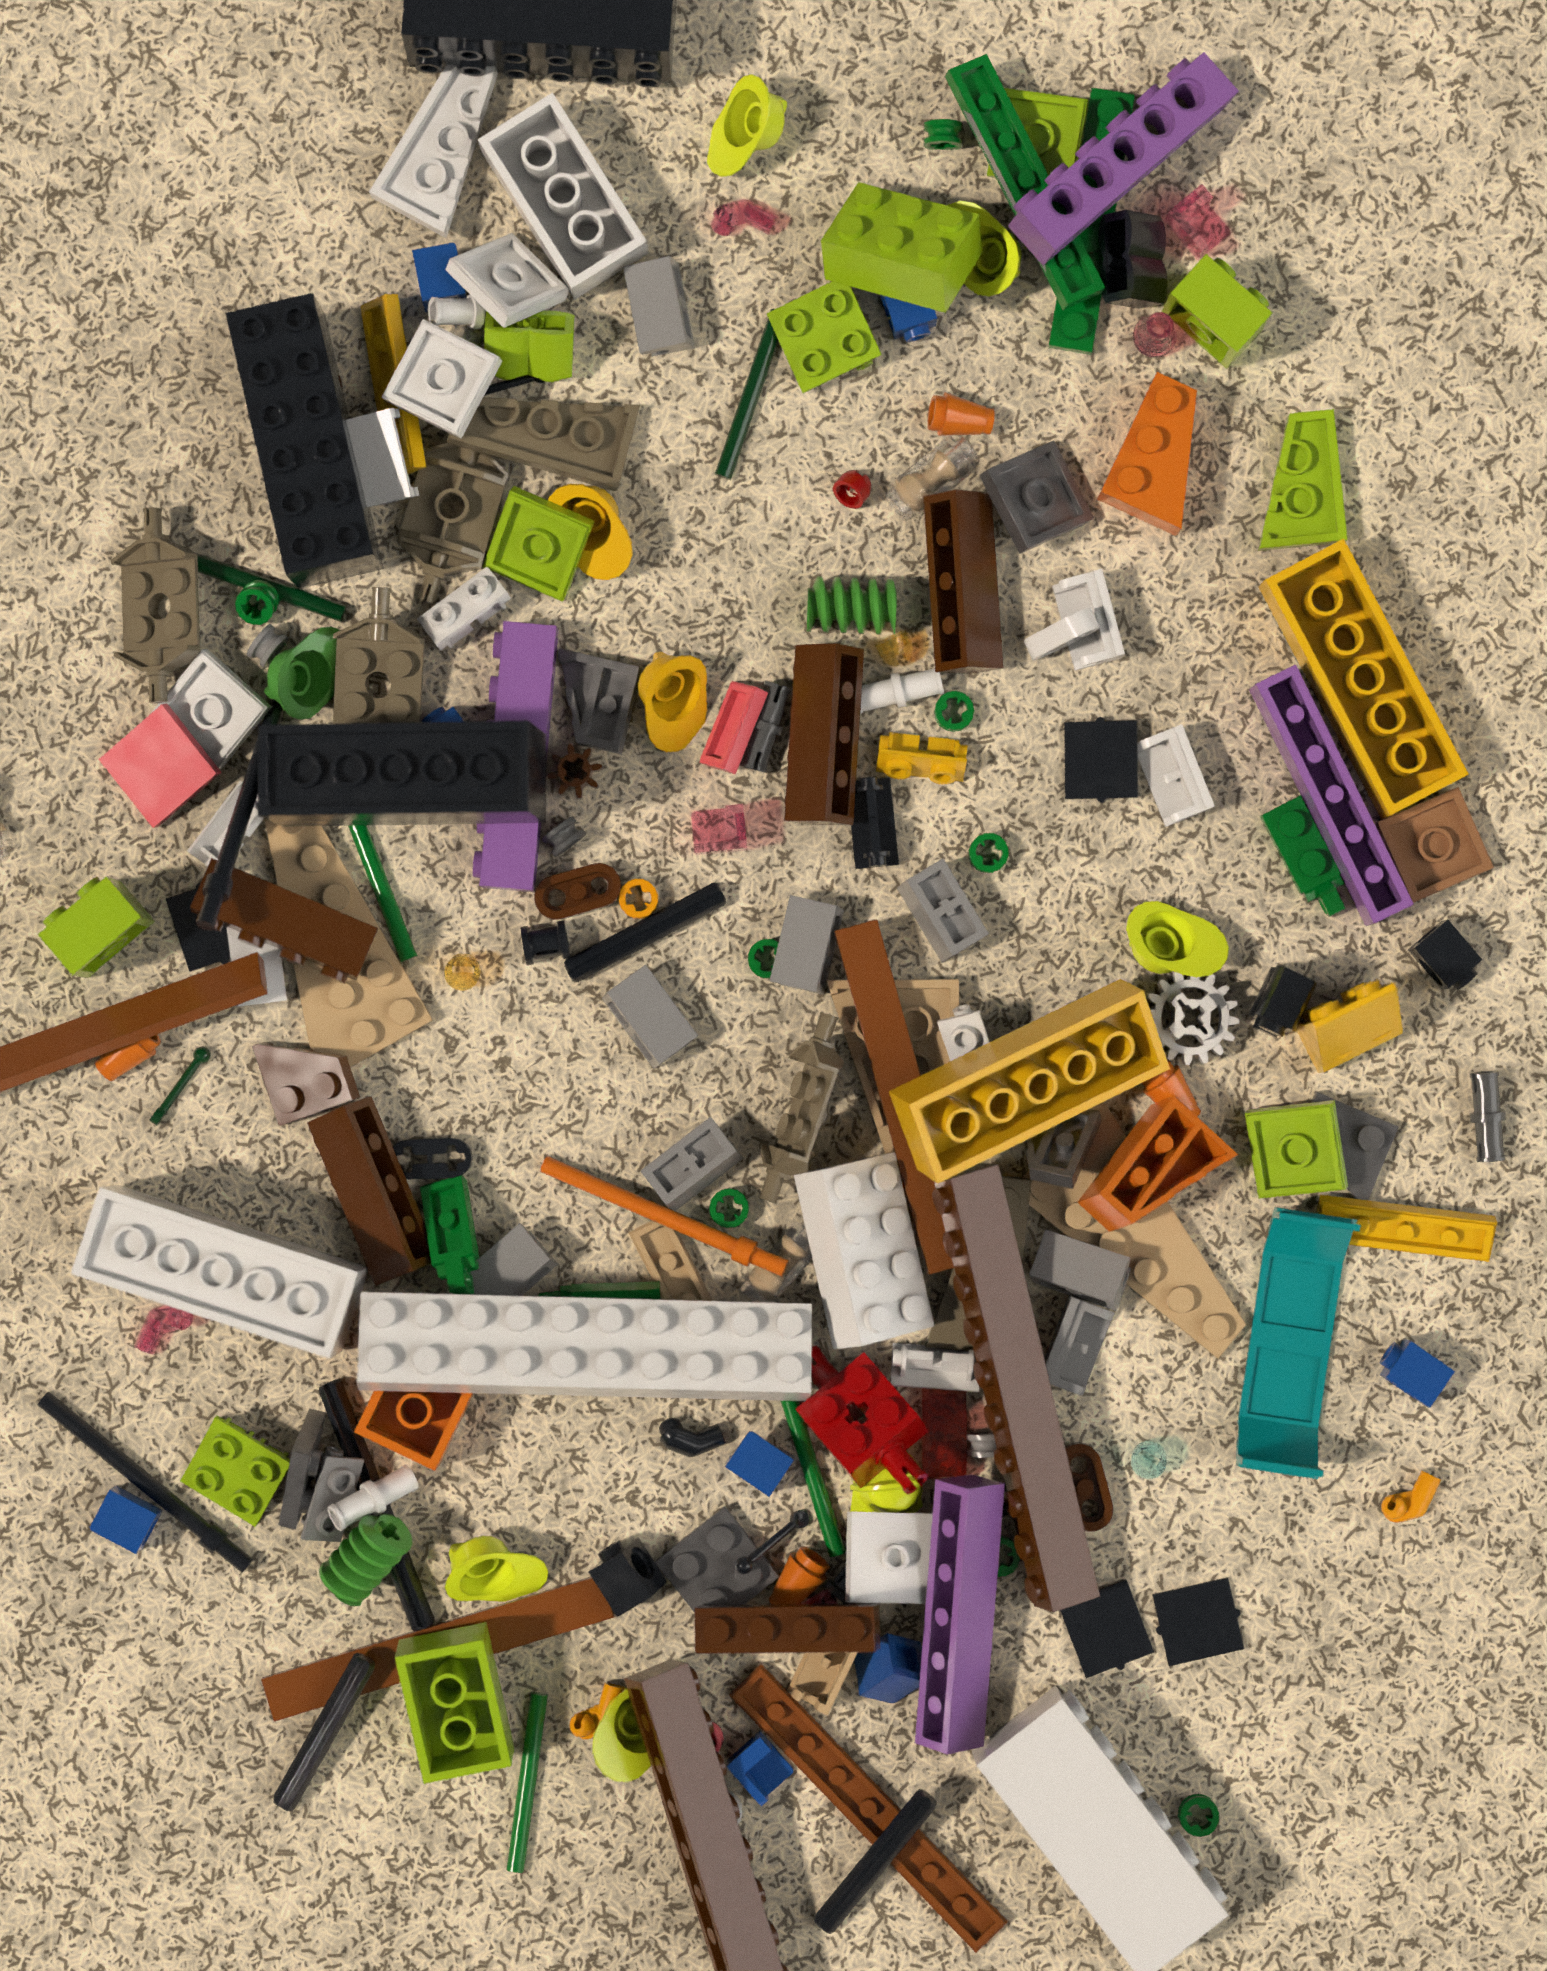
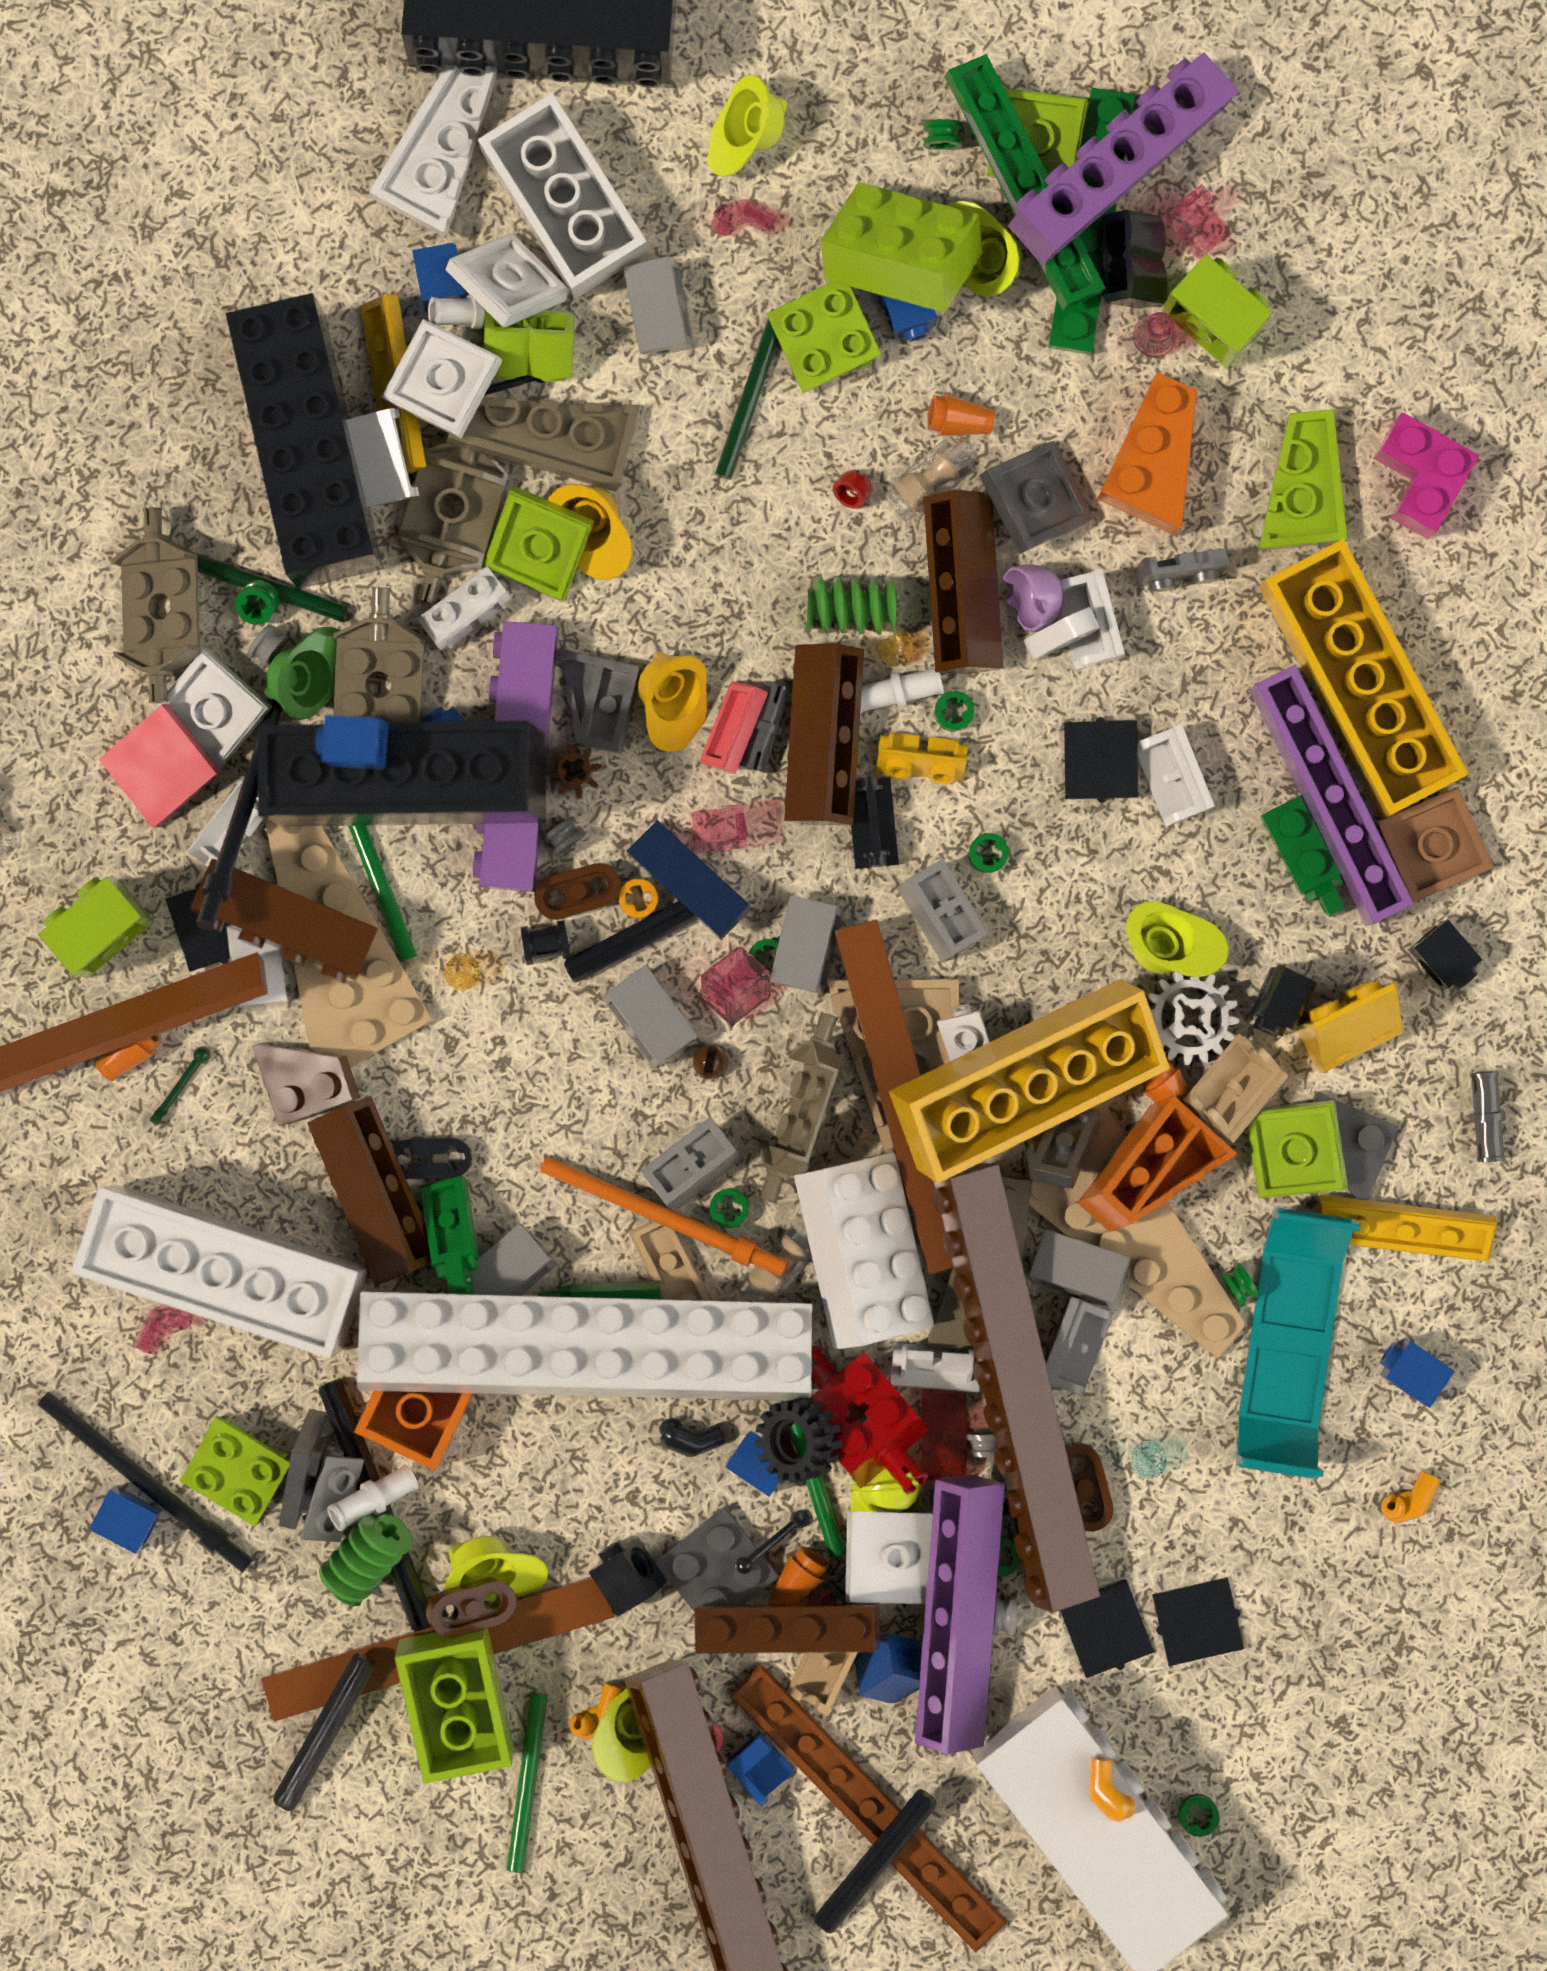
(353, 742): none -> blue brick
(469, 1607): none -> reddish brown plate
(689, 880): none -> dark blue tile
(719, 1065): none -> reddish brown hinge
(736, 985): none -> clear pink panel
(818, 1434): none -> black tyre
(1005, 1615): none -> light grey bush
(1034, 595): none -> lavender hair
(1105, 1795): none -> light orange arm
(1199, 566): none -> flat silver wing
(1235, 1088): none -> tan hinge
(1240, 1284): none -> green bush
(1435, 470): none -> dark pink brick

